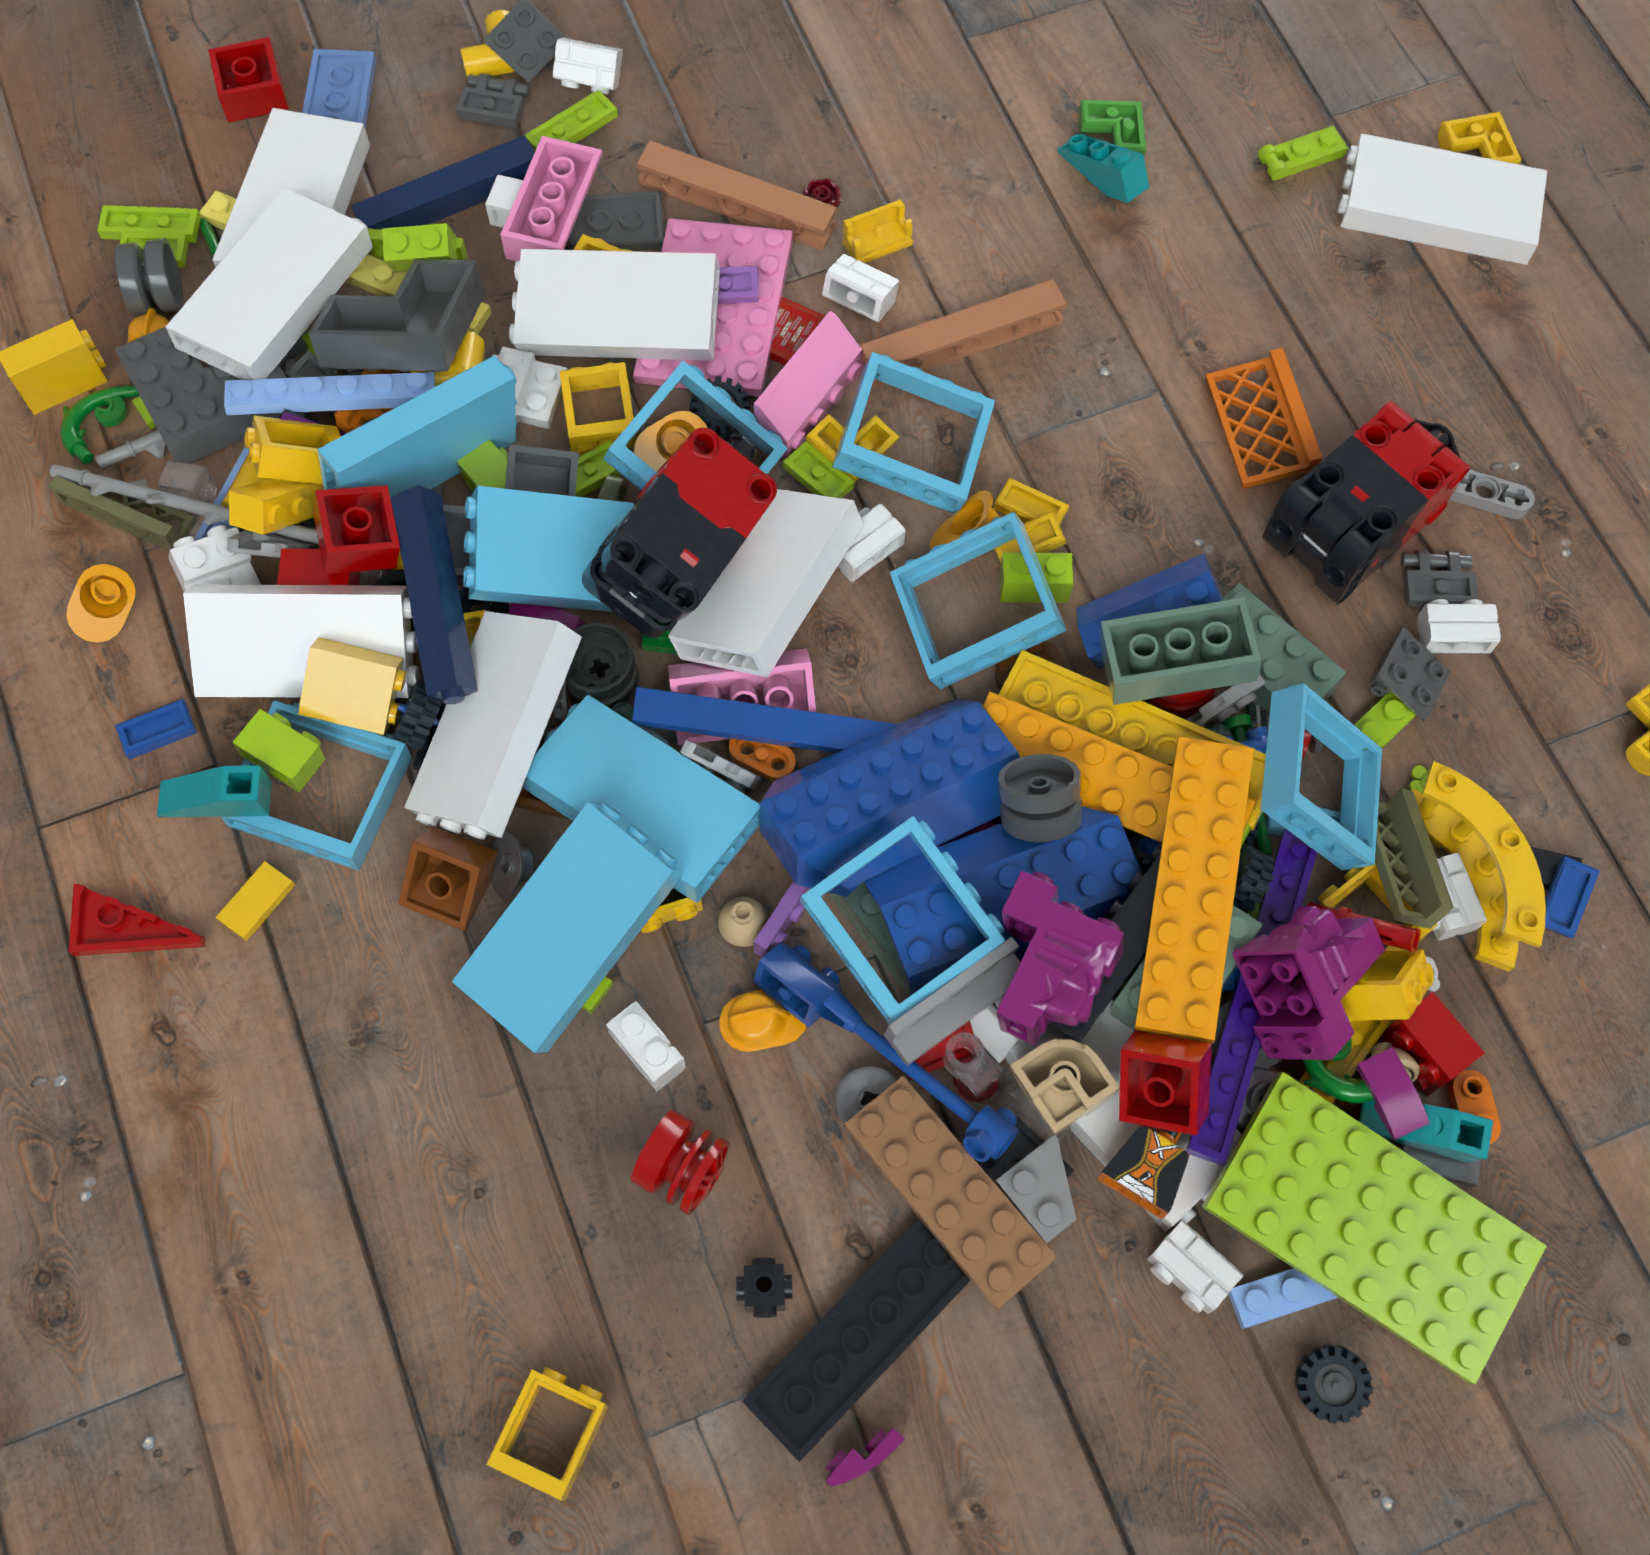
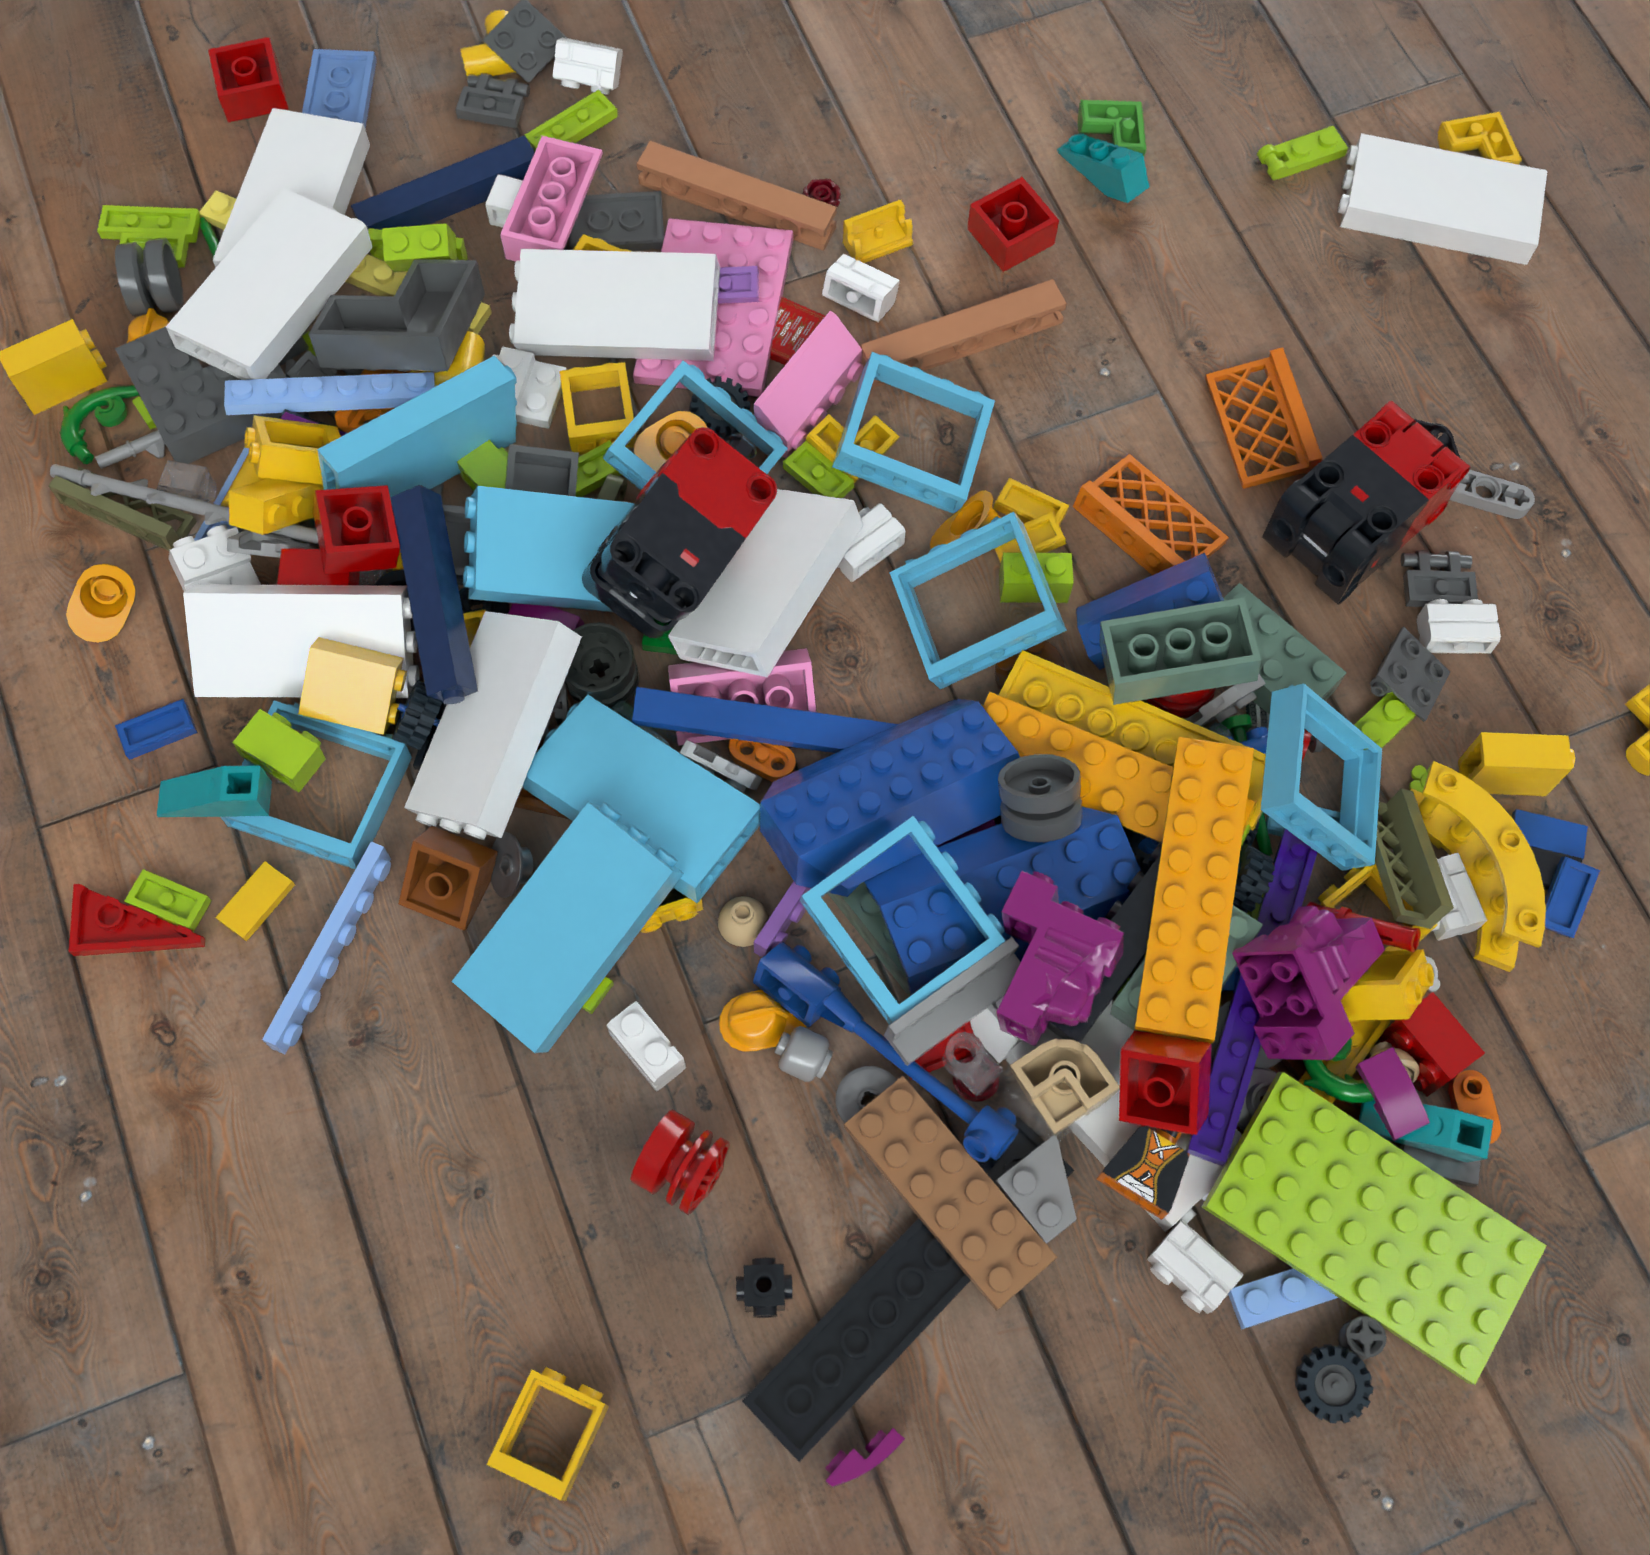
(168, 900): none -> lime plate
(323, 957): none -> light blue plate
(803, 1054): none -> light grey head
(1012, 224): none -> red brick
(1134, 534): none -> orange fence
(1371, 1336): none -> dark grey wheel
(1517, 762): none -> yellow brick
(1552, 833): none -> blue tile

